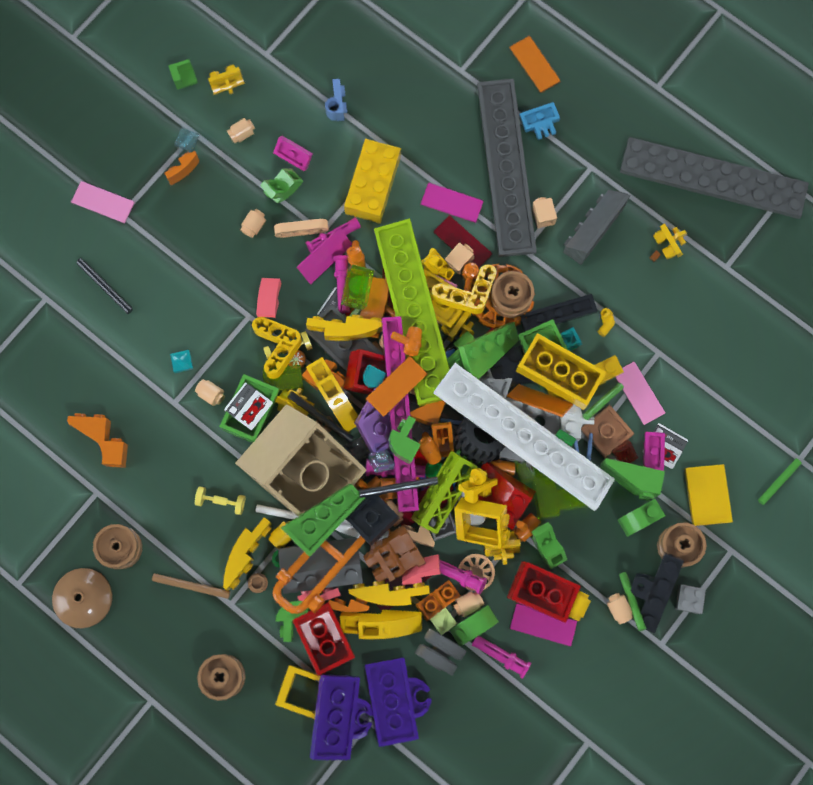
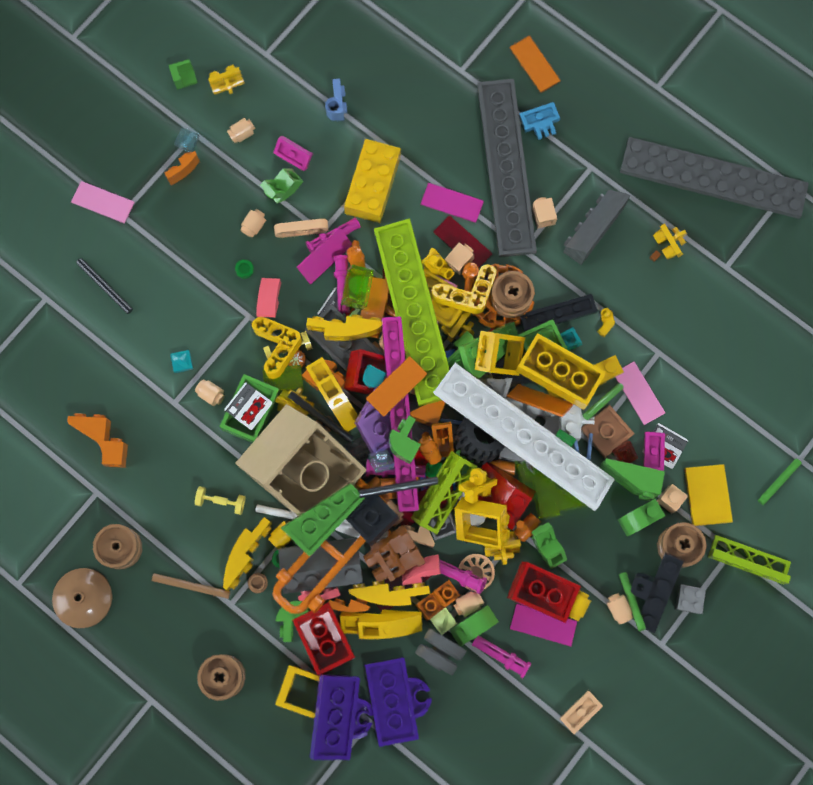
(244, 269): none -> green tile
(411, 341): orange piece -> none
(487, 361): none -> yellow window
(581, 712): none -> light nougat plate
(672, 498): none -> light nougat brick
(750, 566): none -> lime fence

